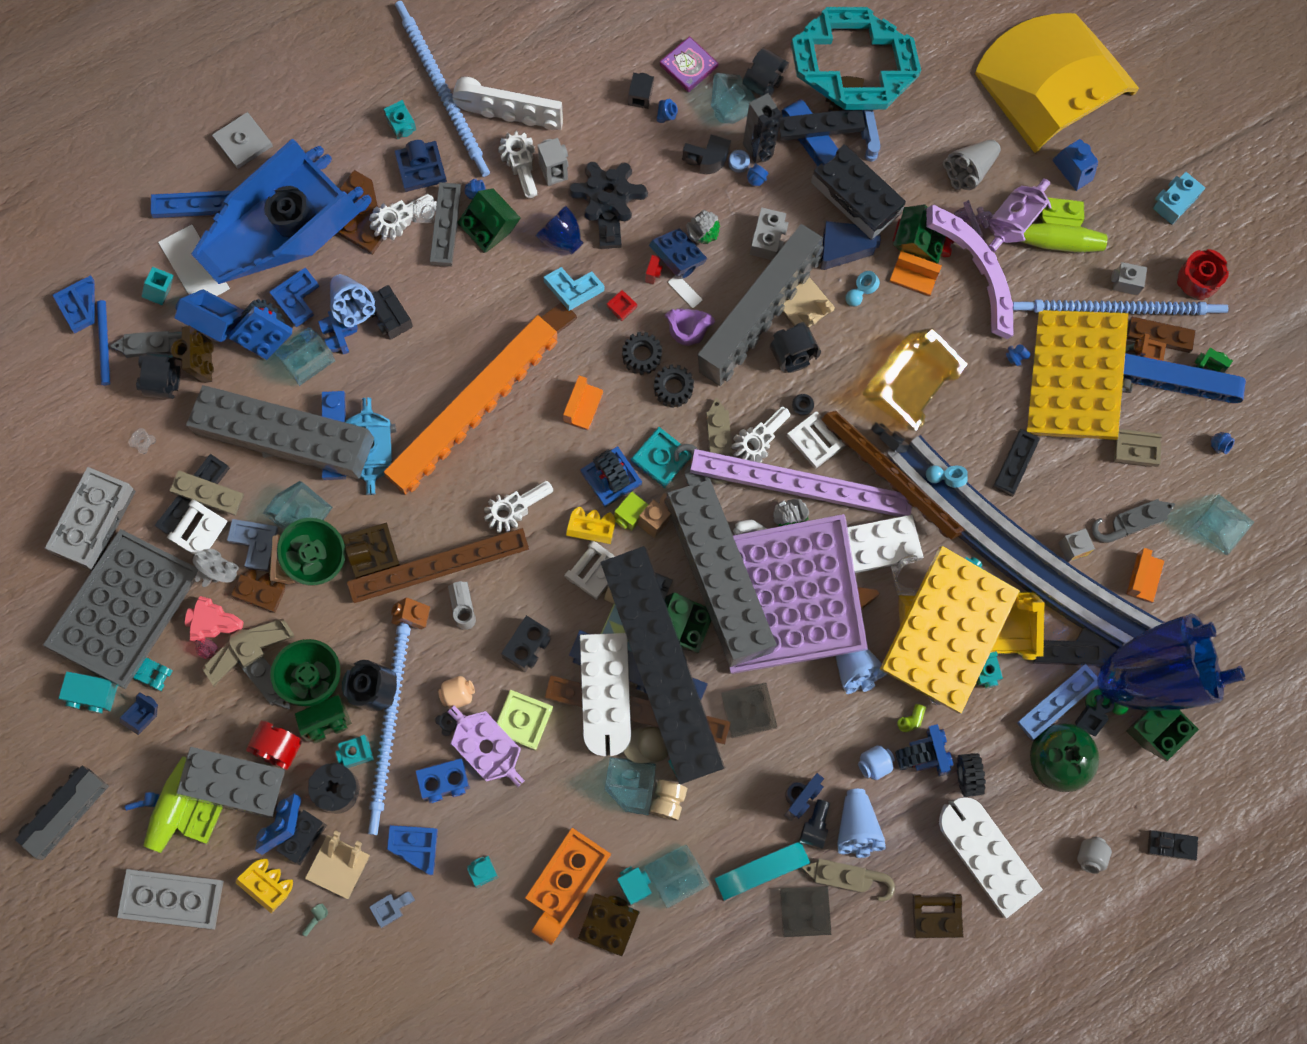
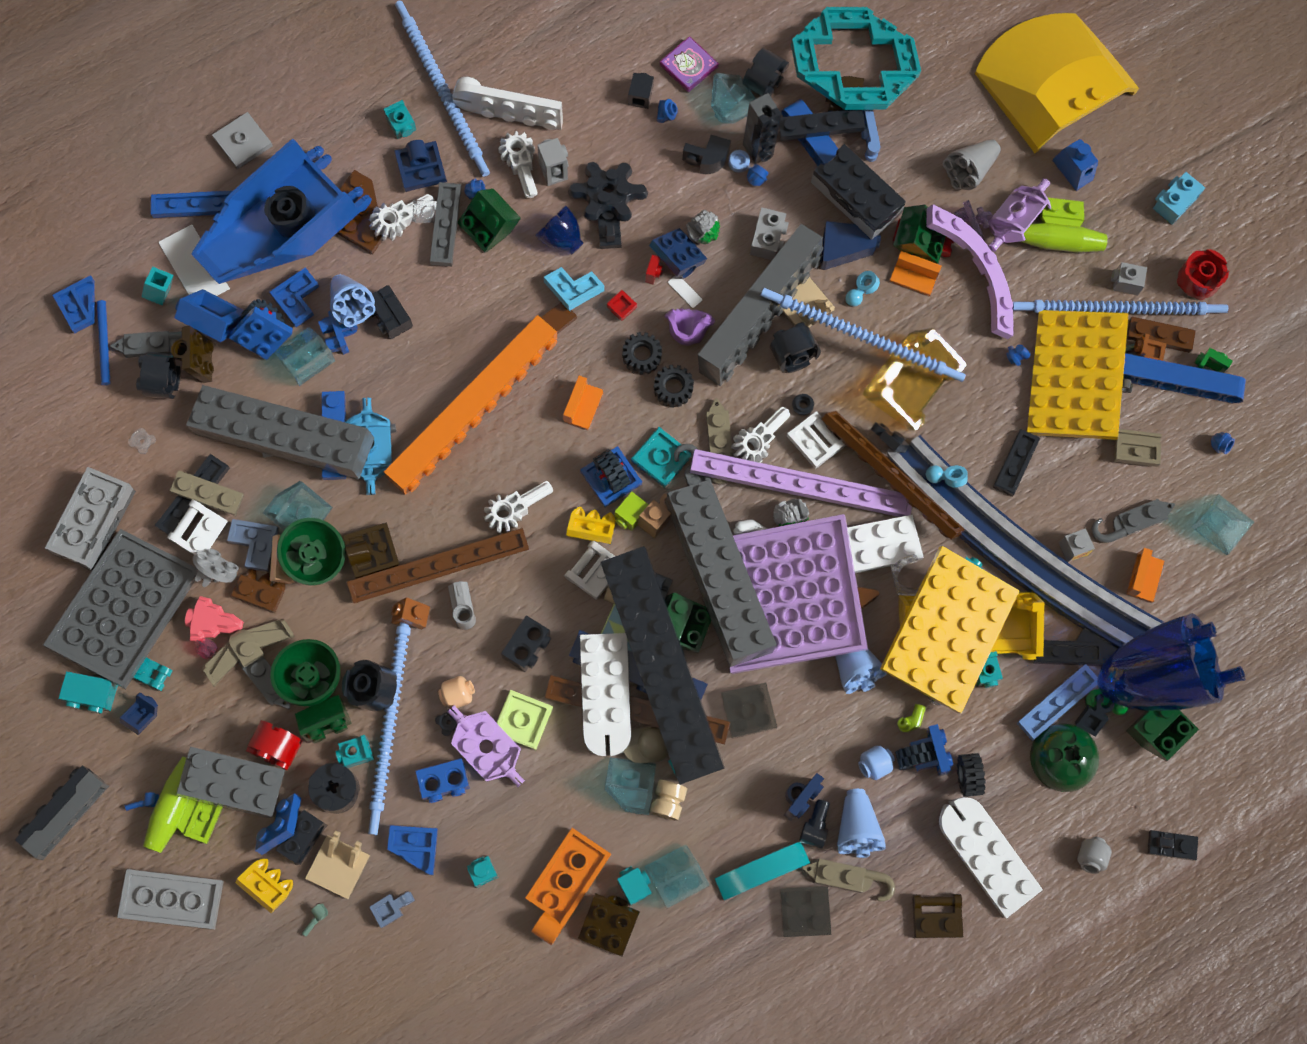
(938, 367): none -> light blue hose

